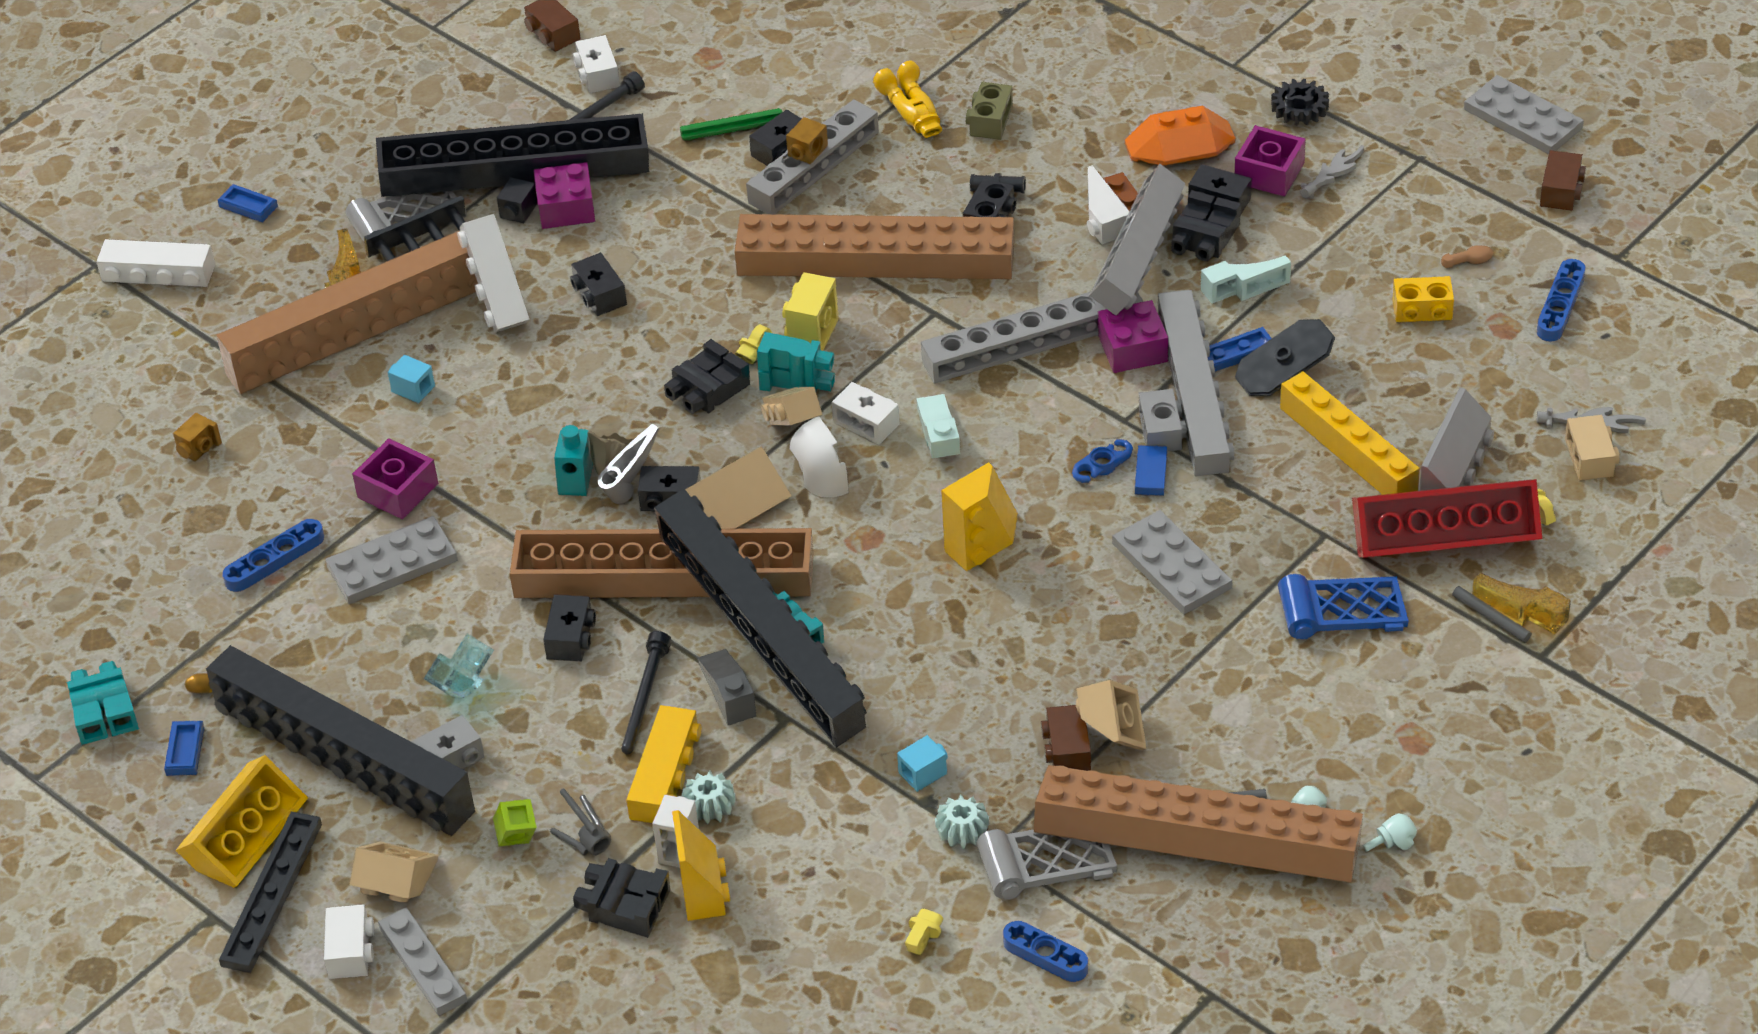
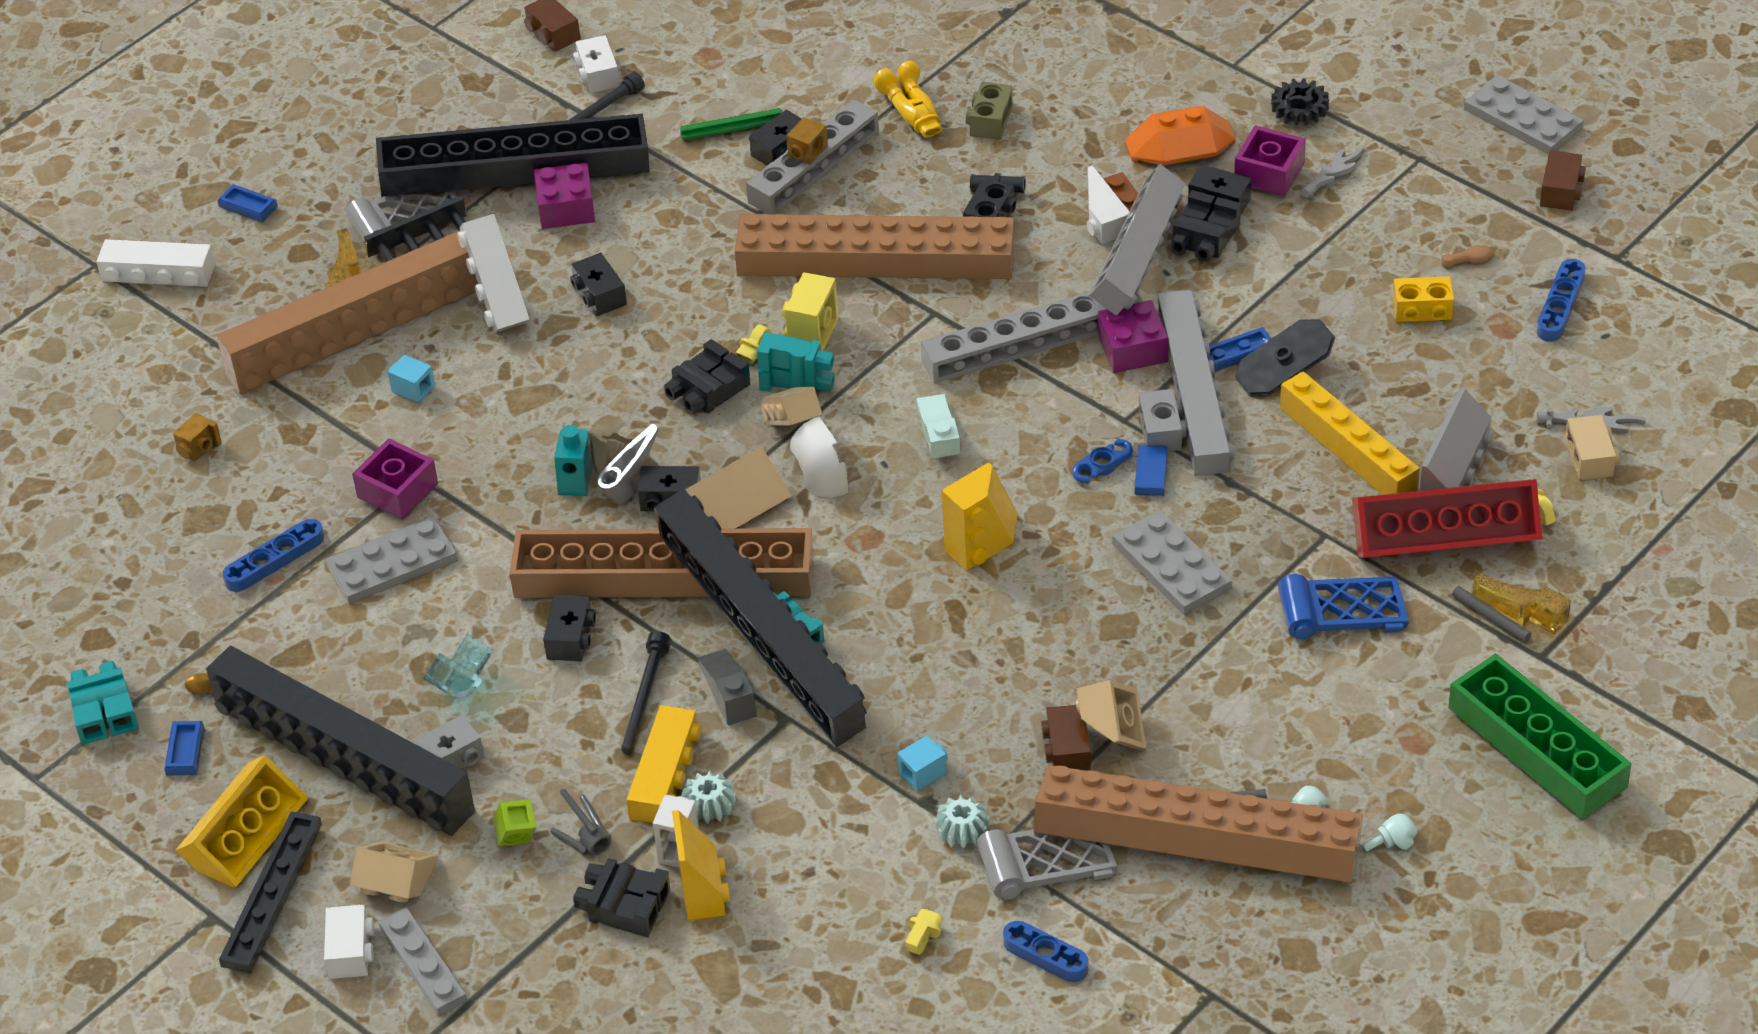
(517, 200): black brick -> none
(865, 413): white brick -> none
(1244, 279): light aqua slope -> none
(1539, 736): none -> green brick

